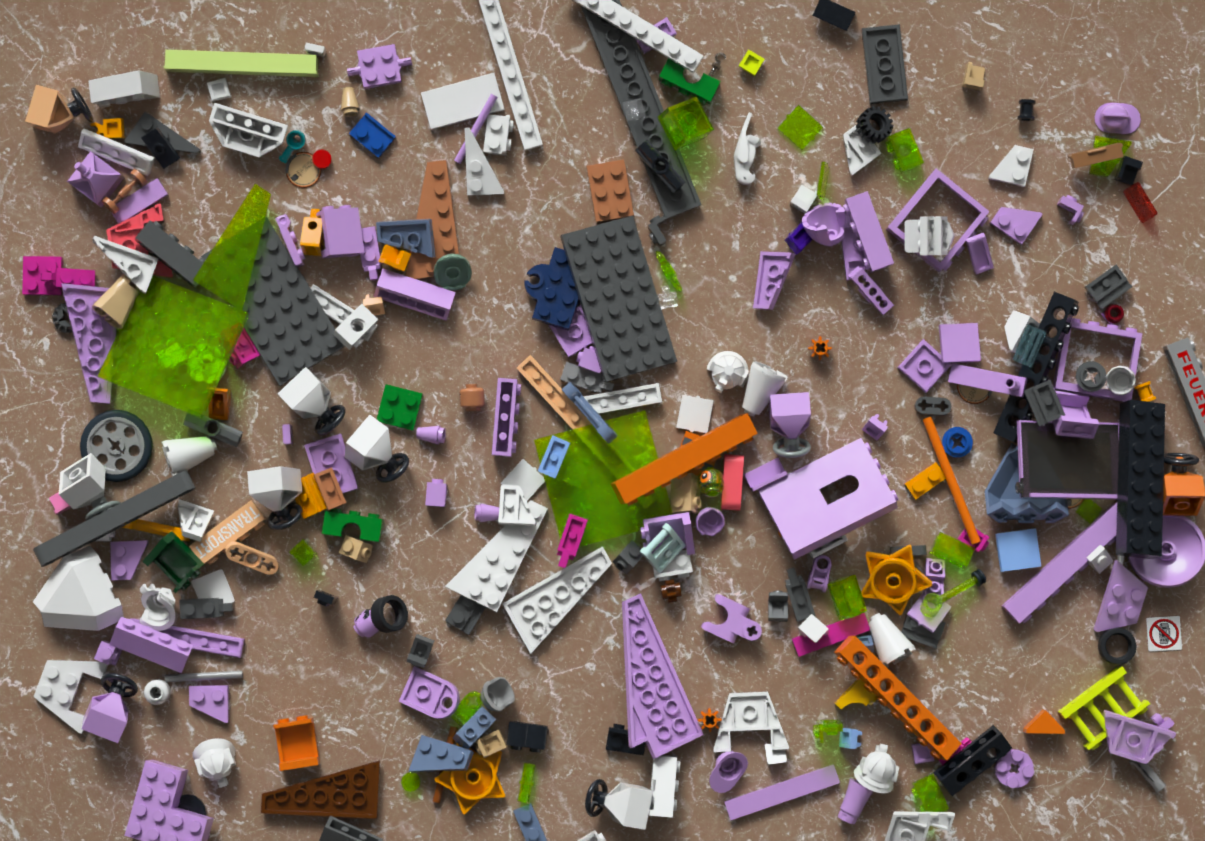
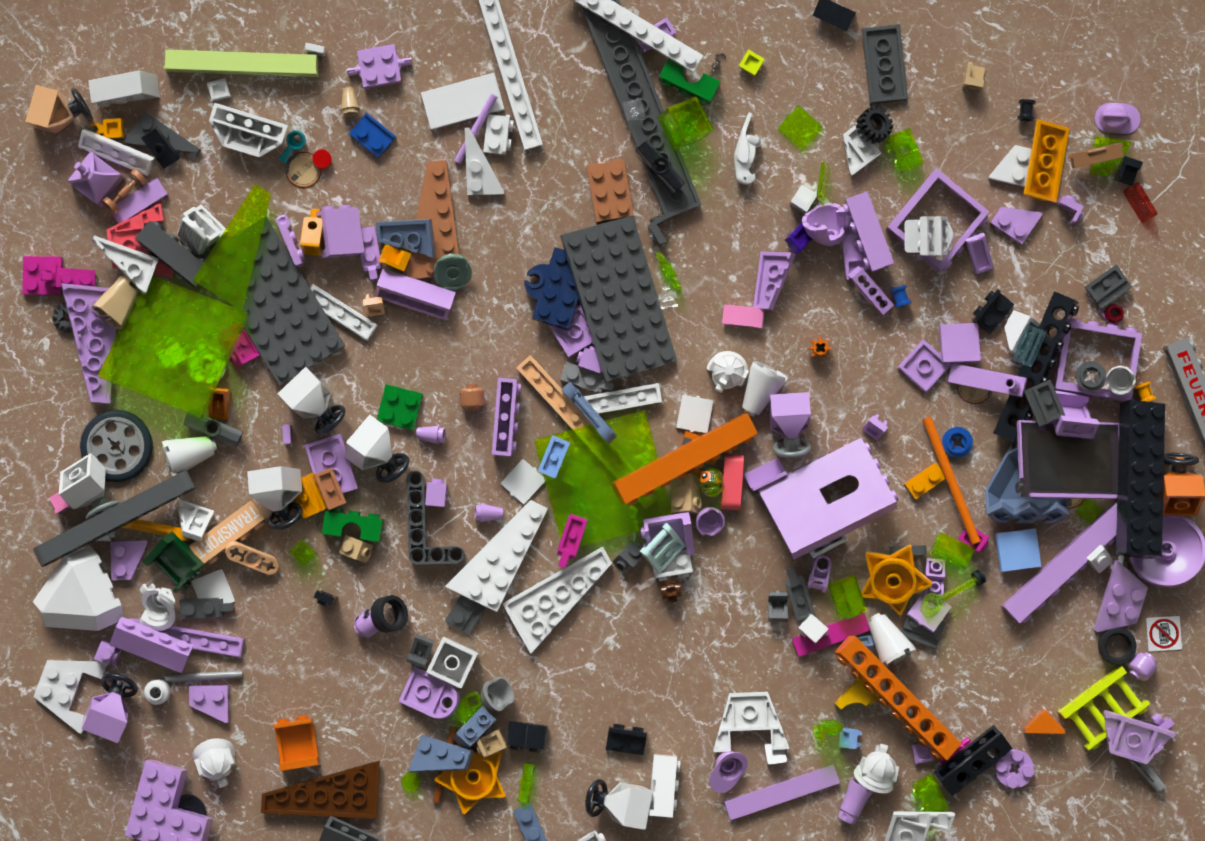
(199, 229): none -> white piece
(360, 316): white brick -> none
(421, 527): none -> dark grey beam
(452, 662): none -> white brick
(514, 507): white wing -> none
(654, 695): lavender wing -> none
(709, 725): orange gear -> none
(735, 624): lavender piece -> none
(743, 316): none -> bright pink slope
(900, 296): none -> blue bush
(931, 410): dark grey beam -> none
(992, 311): none -> black bracket
(1046, 161): none -> light orange slope
(1142, 666): none -> lavender head

